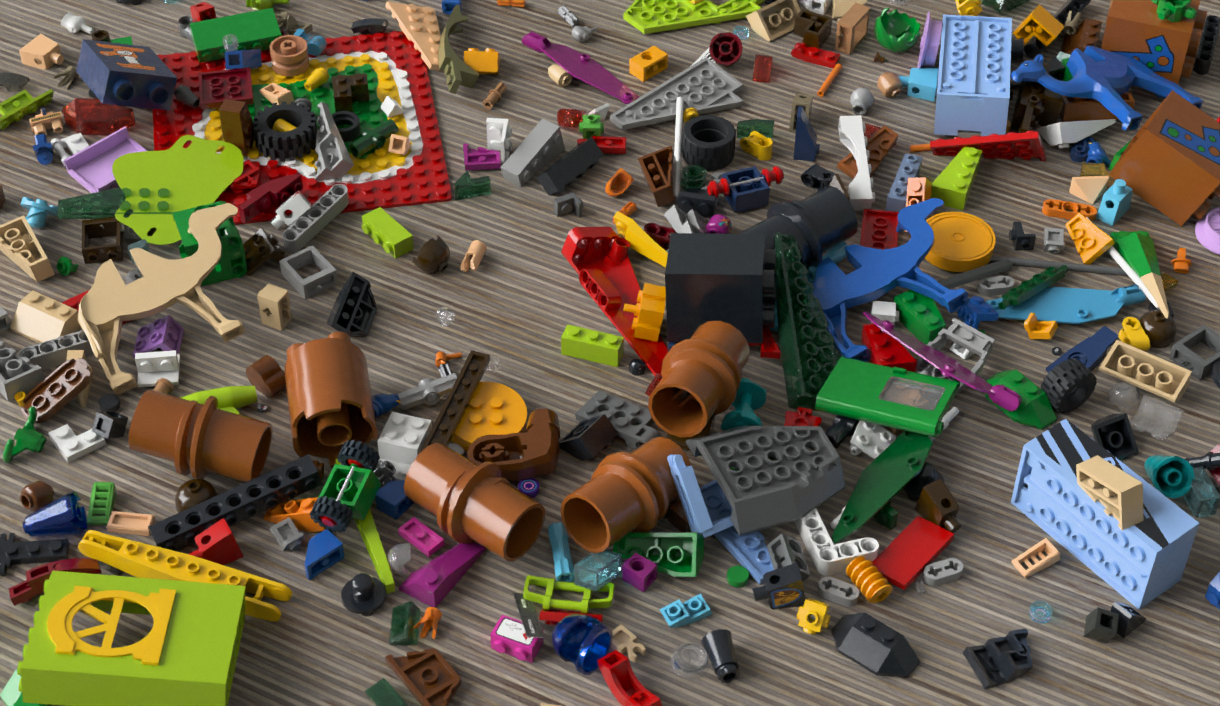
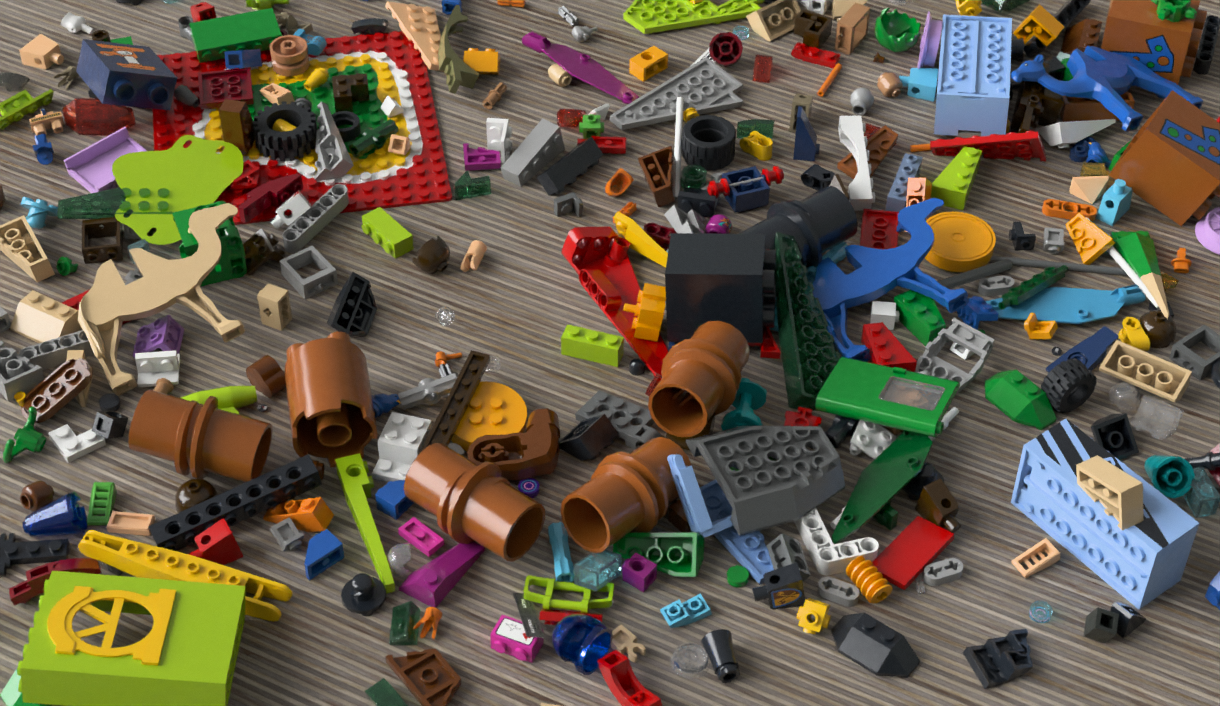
(74, 143): white plate -> none
(232, 46): clear axle -> none
(348, 488): brick -> none
(384, 472): dark grey gear -> none
(950, 368): magenta wing -> none
(1071, 26): dark tan piece -> none

